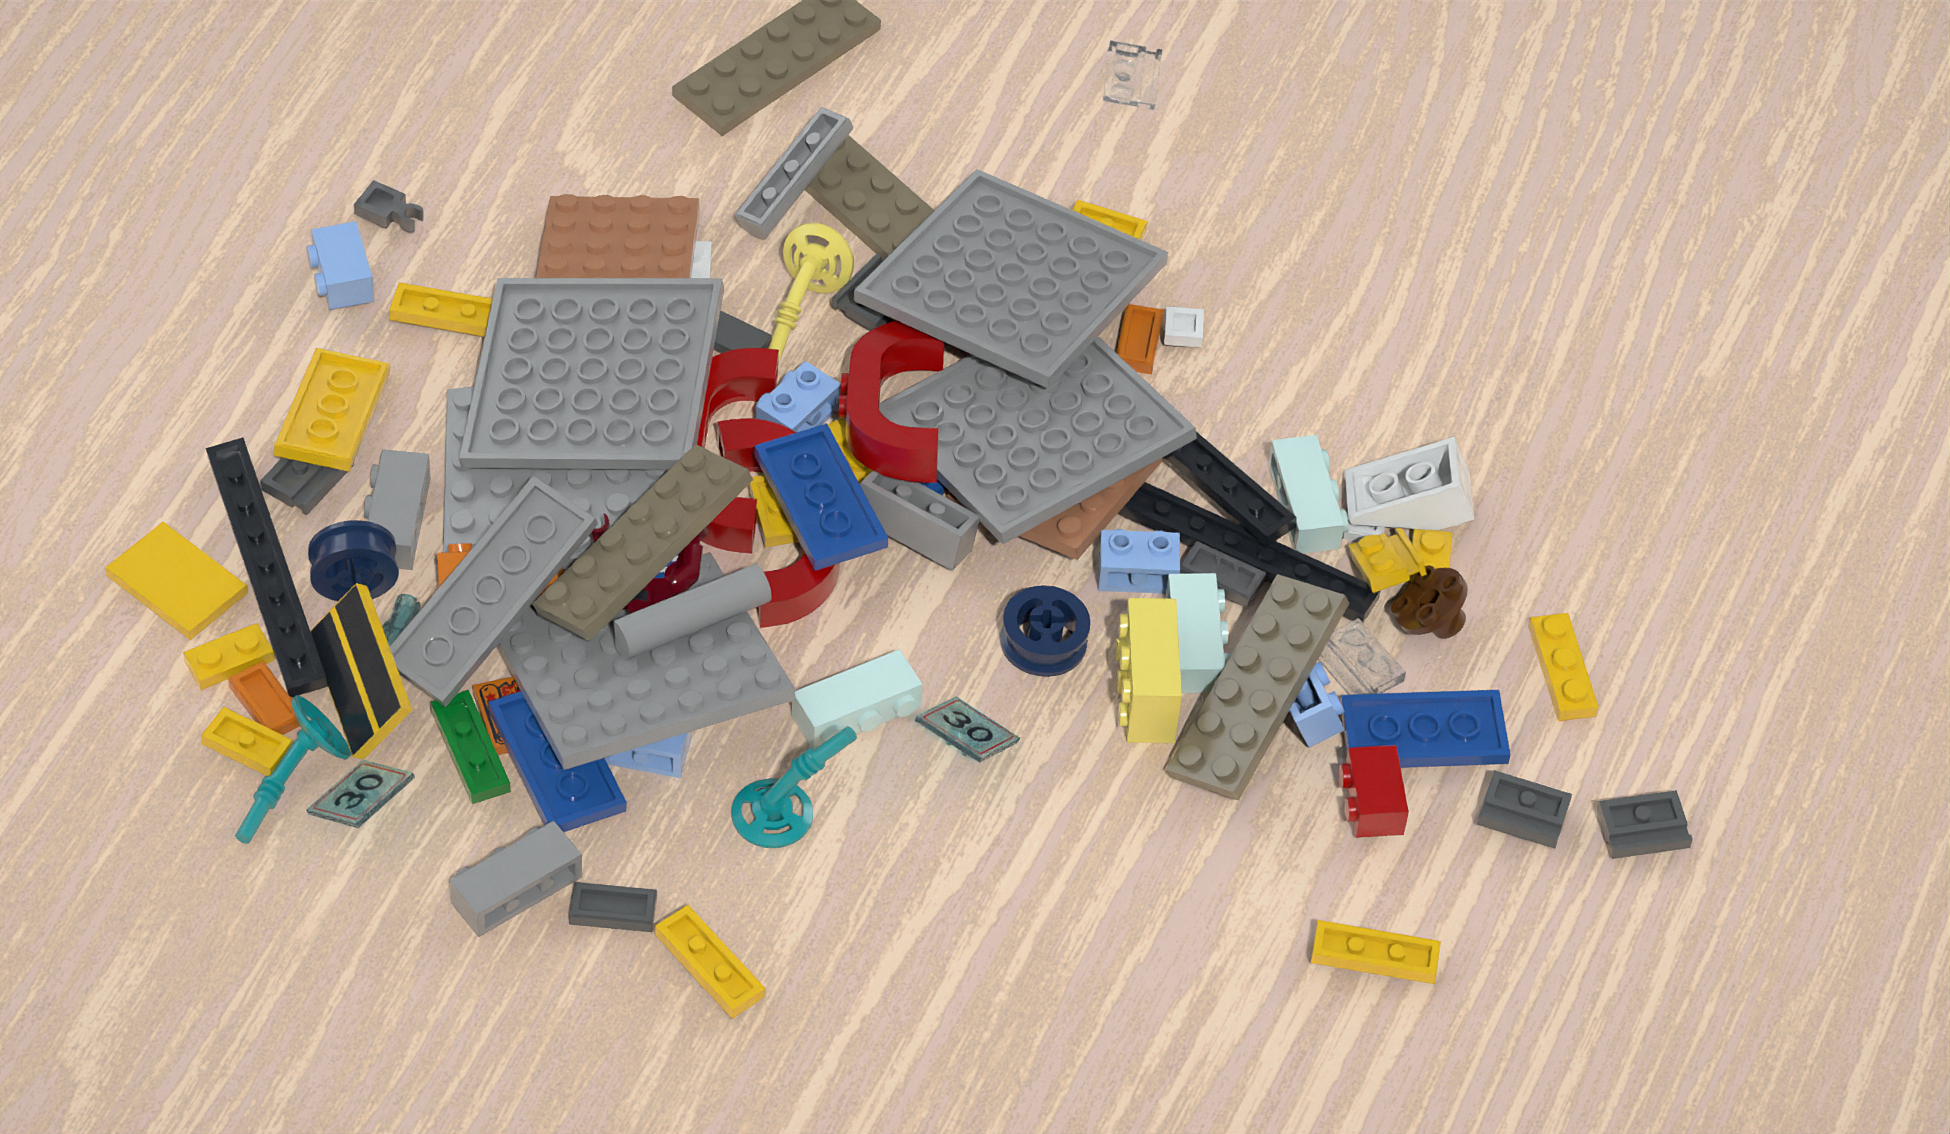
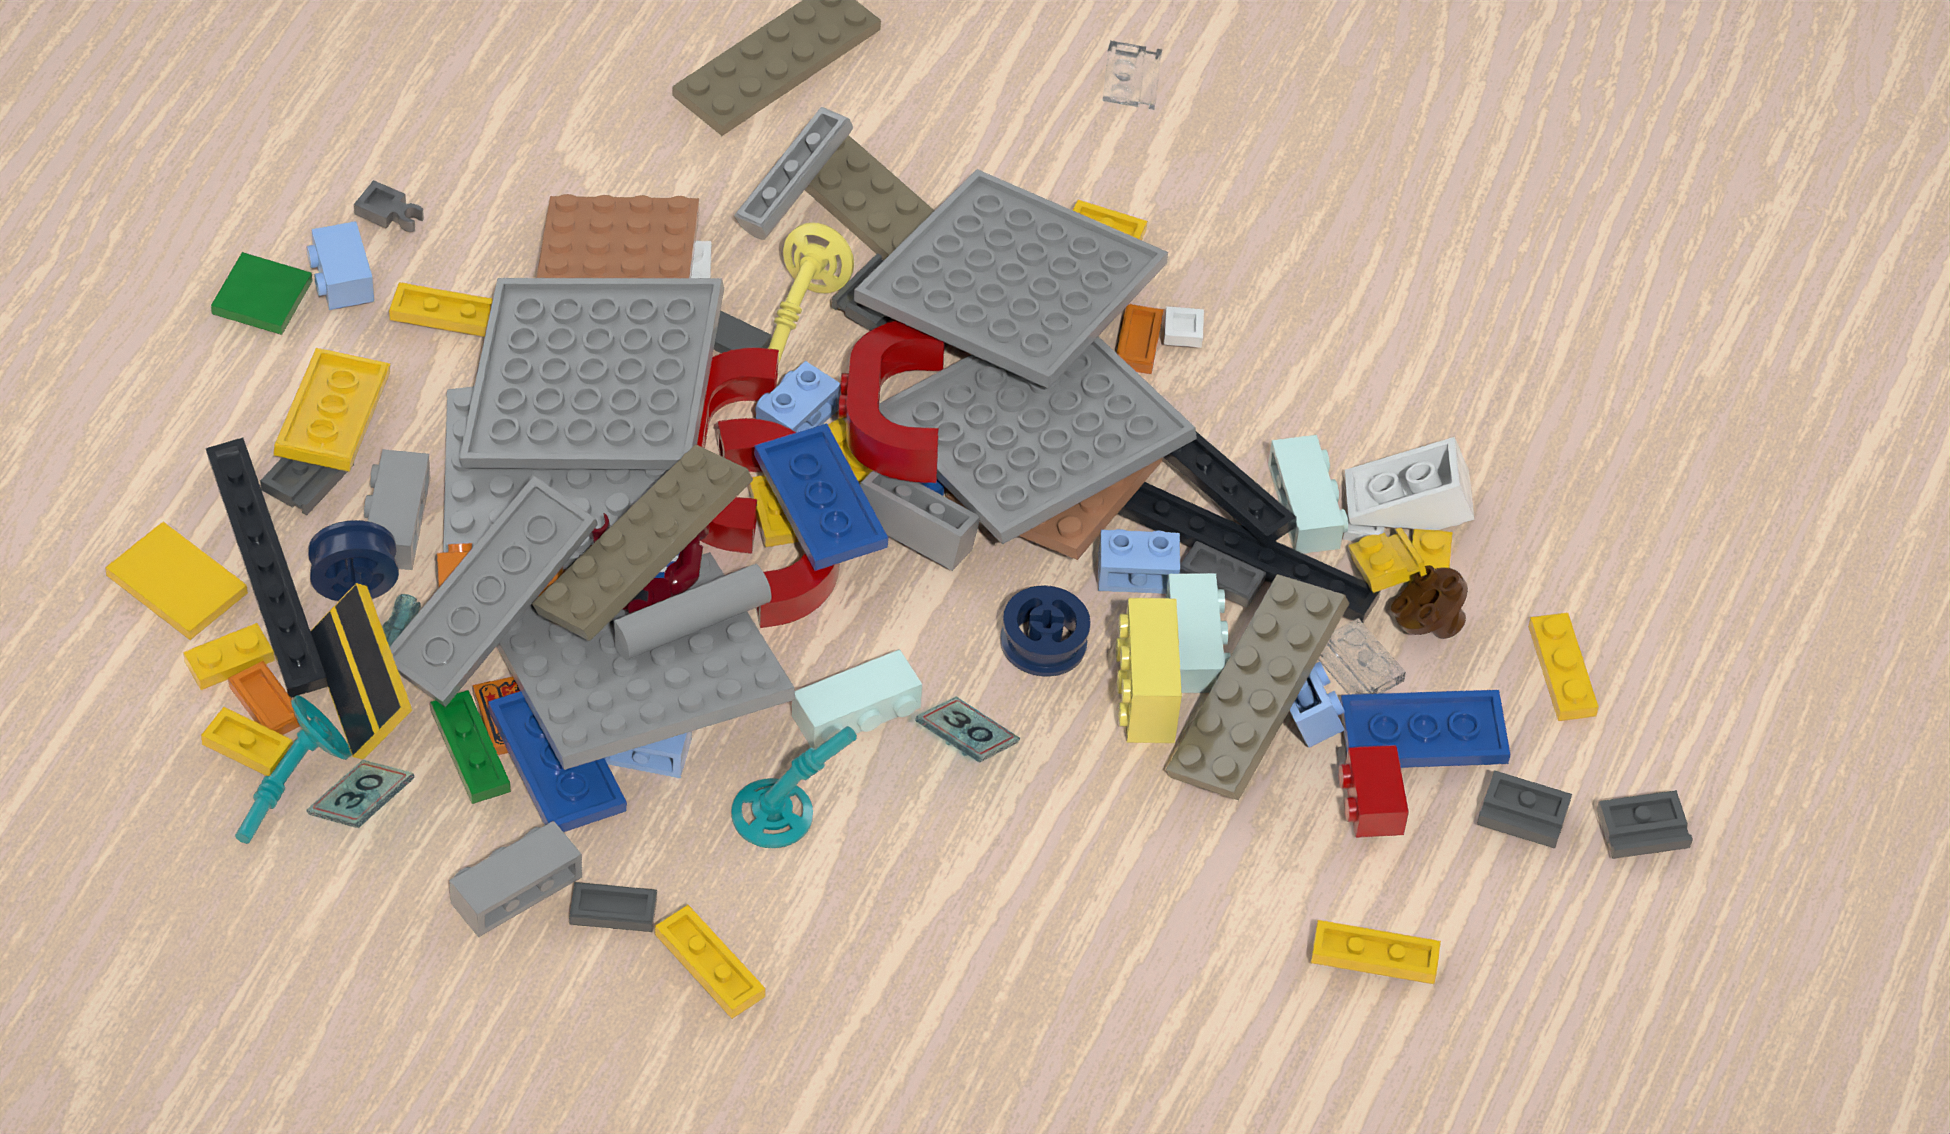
(261, 293): none -> green tile

